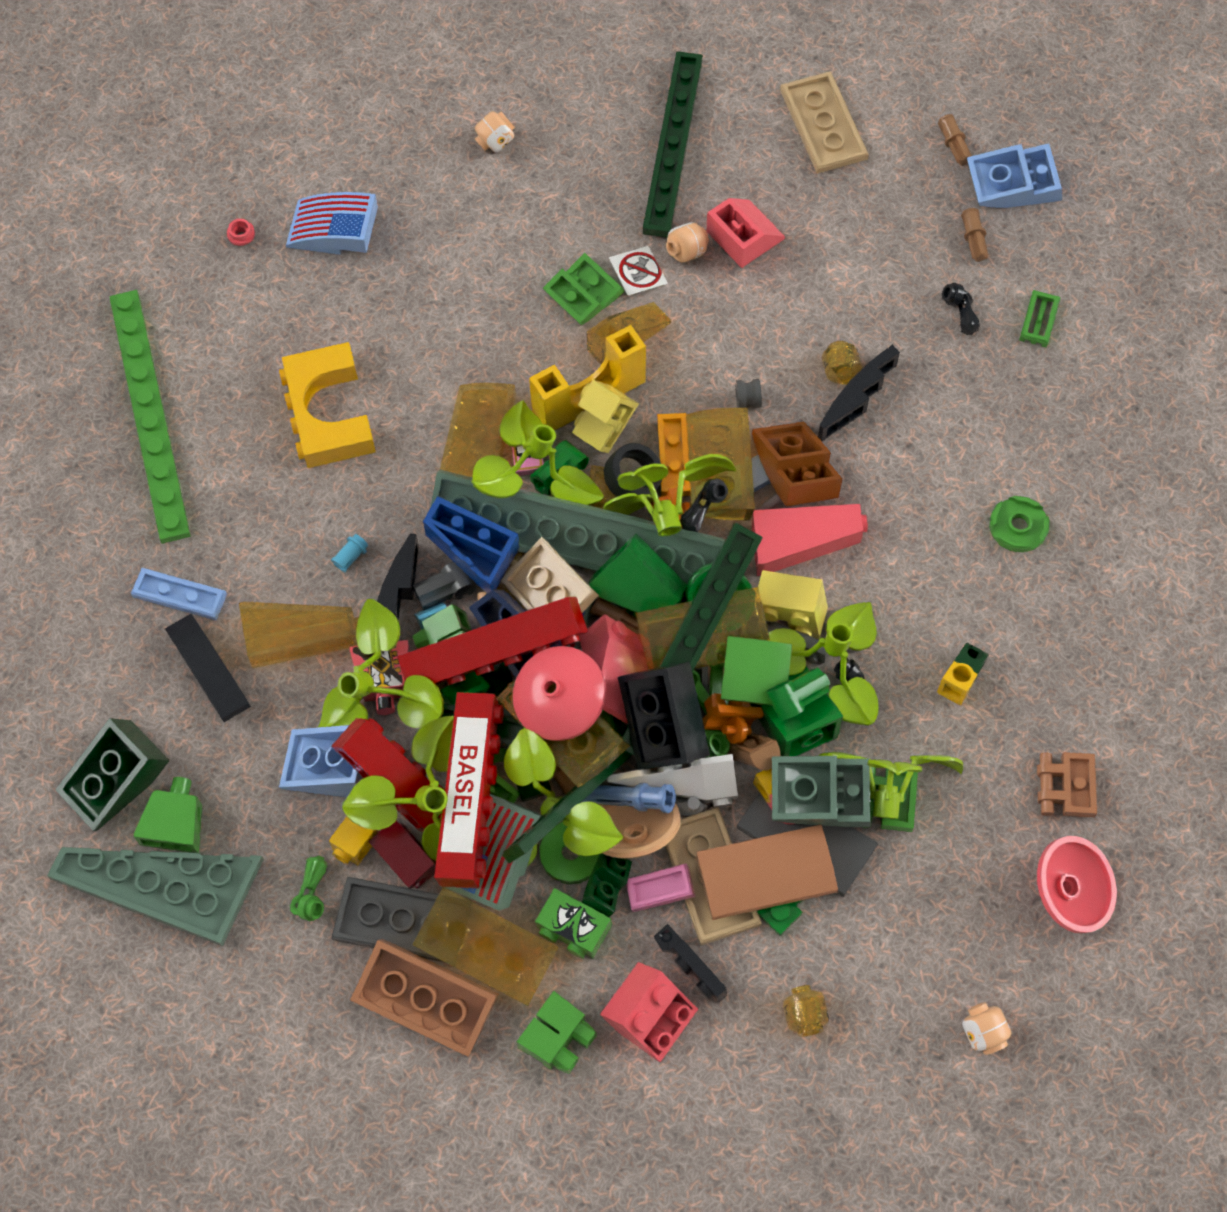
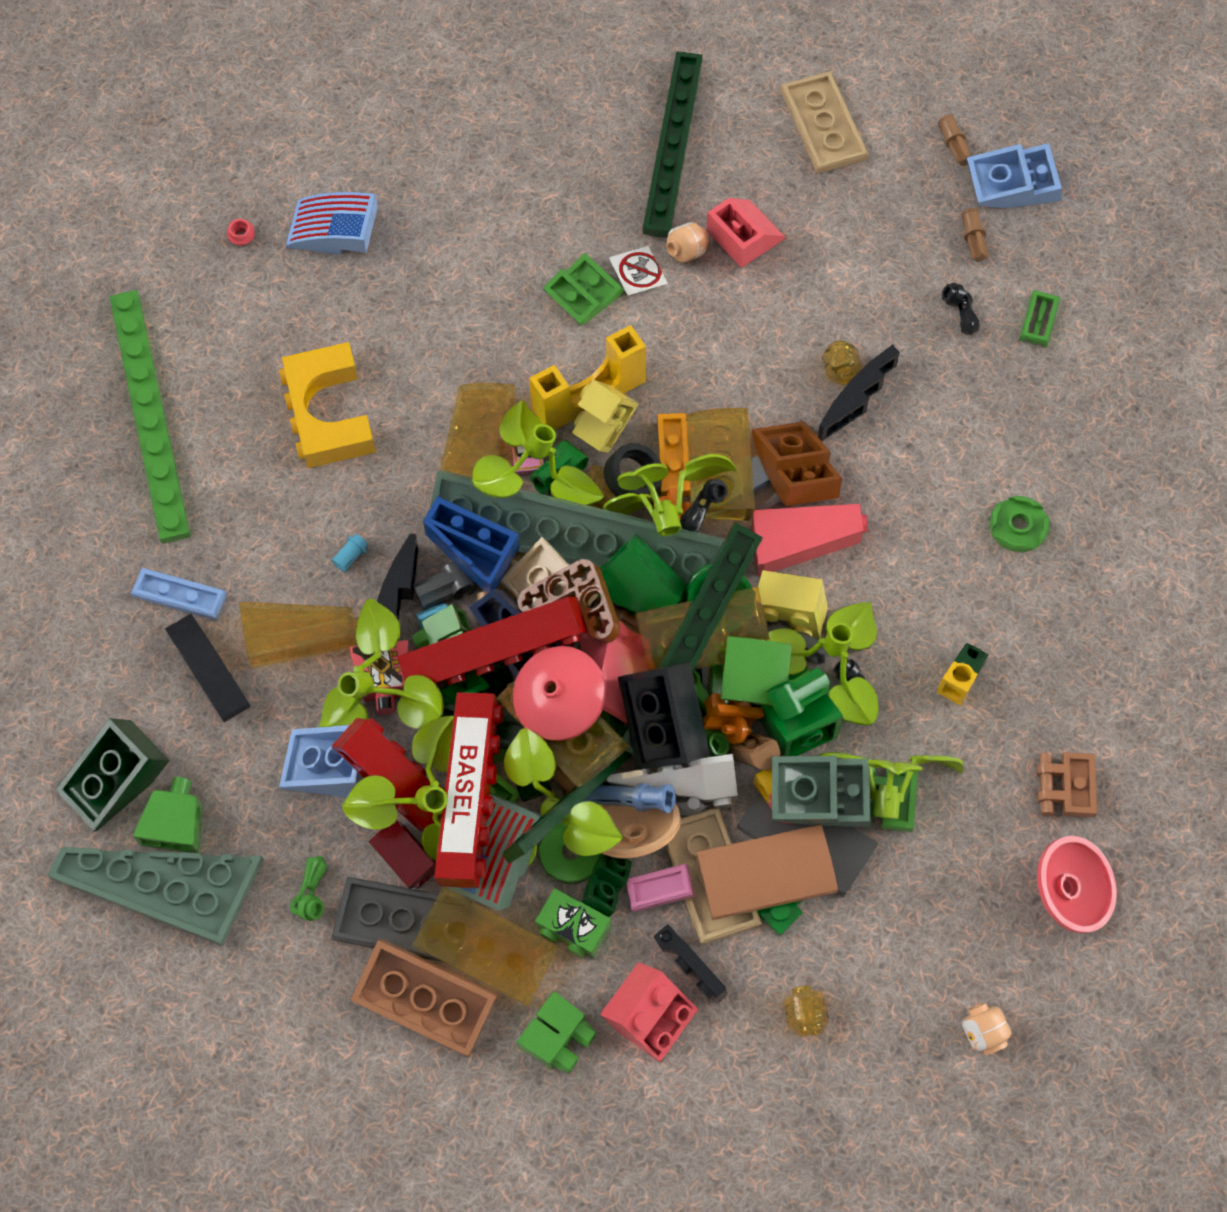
(351, 842): yellow brick -> none
(494, 131): light nougat head -> none
(583, 591): none -> dark orange beam
(644, 319): clear yellow slope -> none
(748, 393): dark grey wheel -> none

